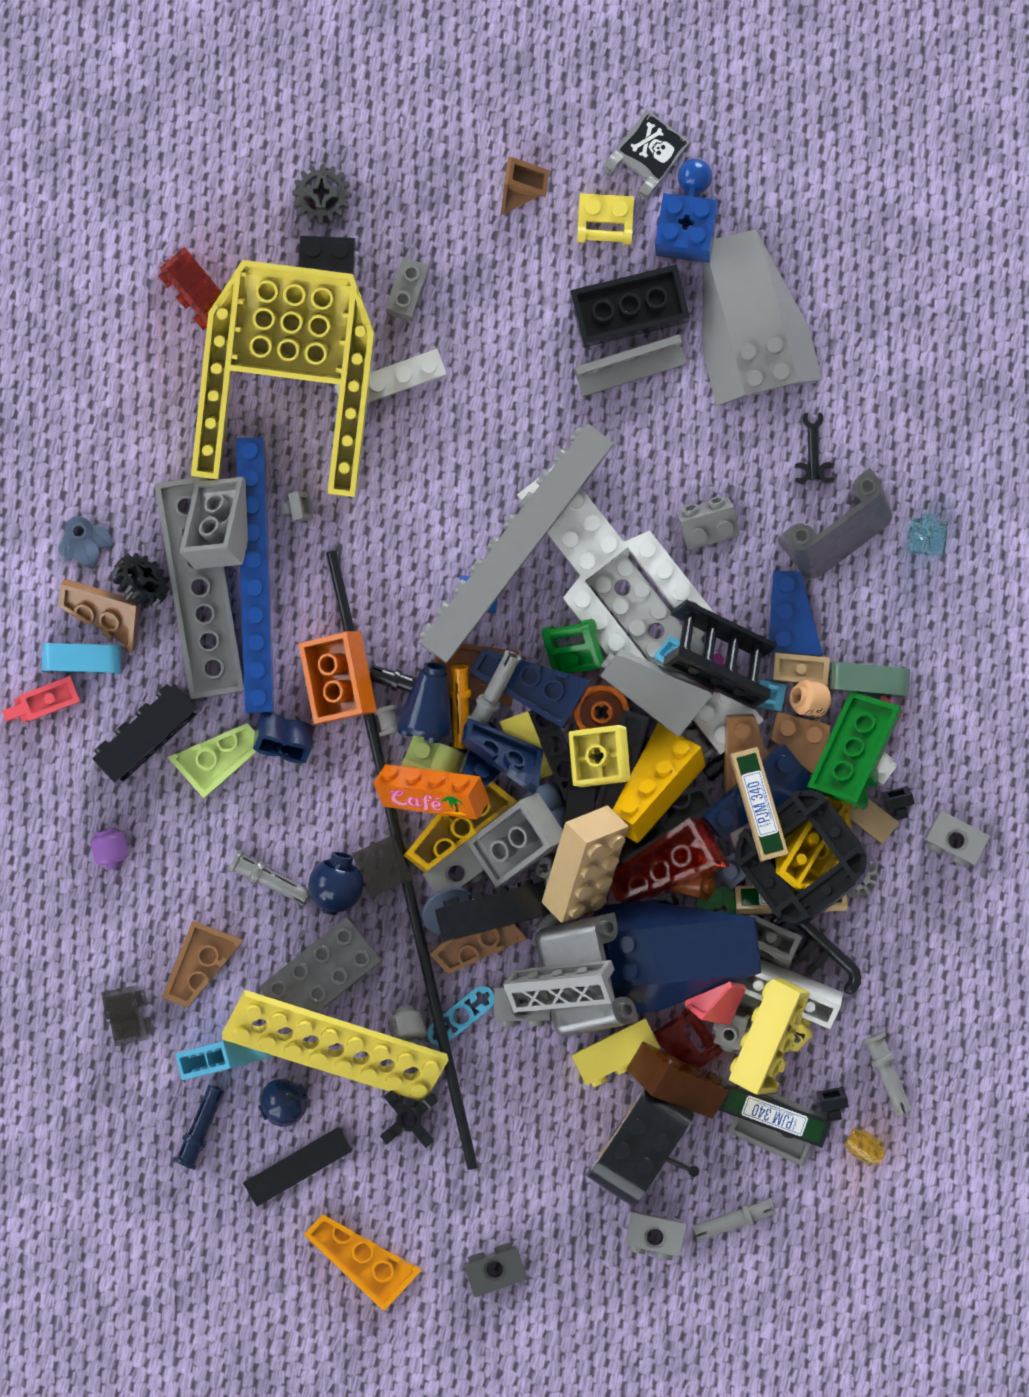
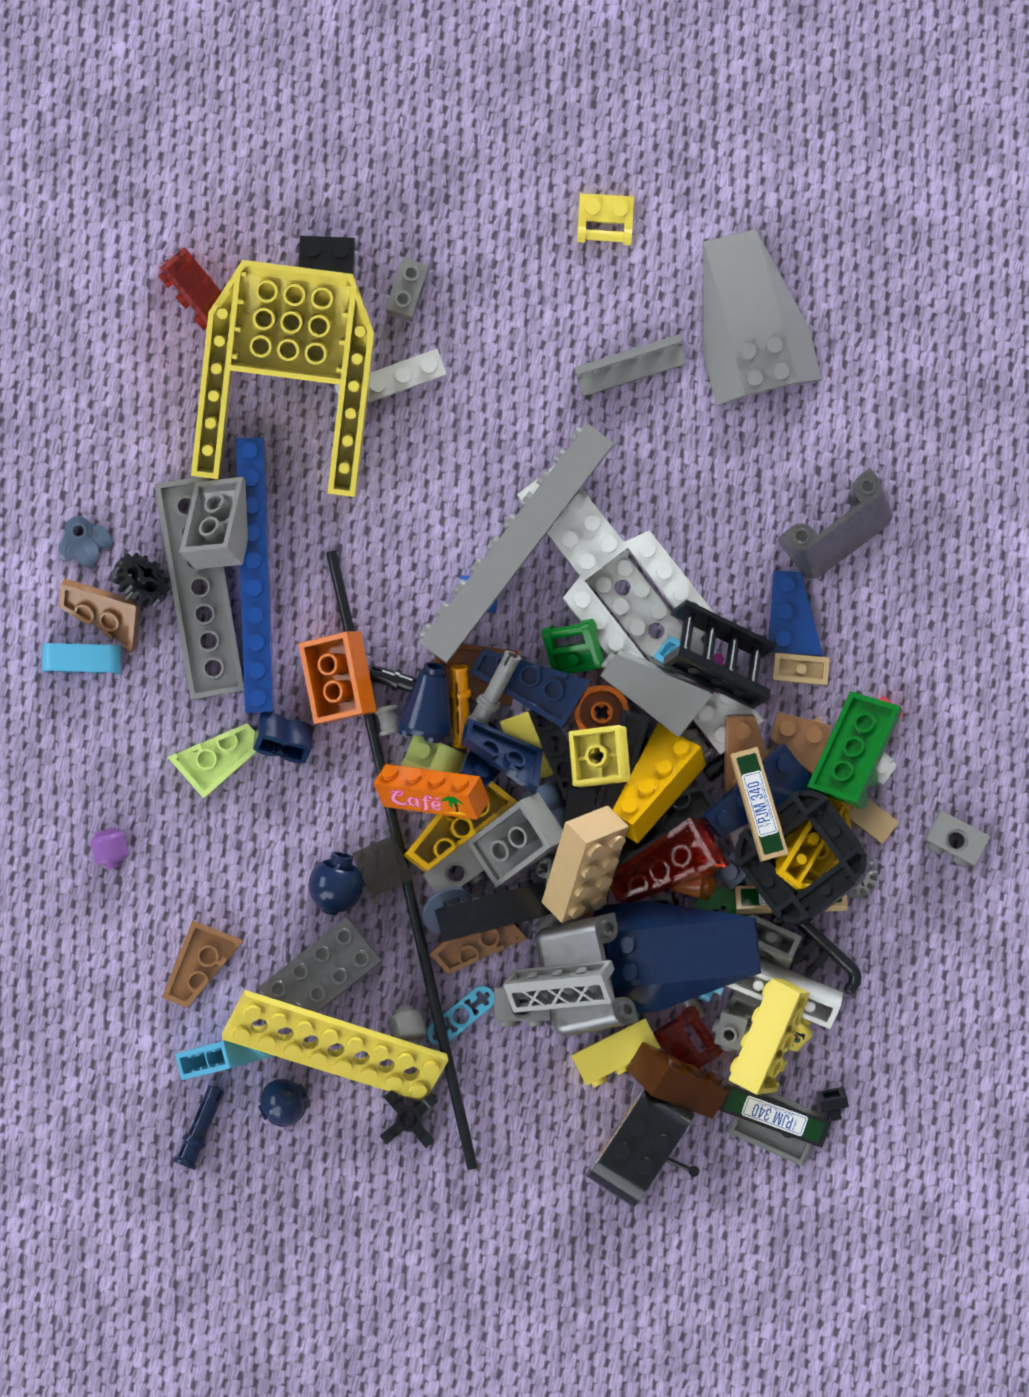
(43, 701): coral hinge -> none
(127, 1014): clear smoke brick -> none
(145, 734): black brick -> none
(257, 872): light grey pin -> none
(297, 1166): black tile -> none
(298, 506): light grey tile -> none
(333, 194): dark grey gear -> none
(366, 1264): light orange wing -> none
(483, 1282): dark grey brick -> none
(522, 183): medium nougat slope -> none
(629, 306): black brick -> none
(642, 1223): light grey brick -> none
(649, 151): flag -> none
(690, 211): blue brick -> none
(708, 522): light grey bracket -> none
(718, 1003): coral slope -> none
(735, 1219): light grey pin -> none
(776, 698): medium azure tile -> none
(810, 698): light nougat head -> none
(813, 470): black bar -> none
(865, 1147): clear yellow brick -> none
(869, 678): sand green beam -> none
(883, 1061): light grey pin -> none
(898, 800): black tile -> none
(927, 535): clear light blue brick -> none

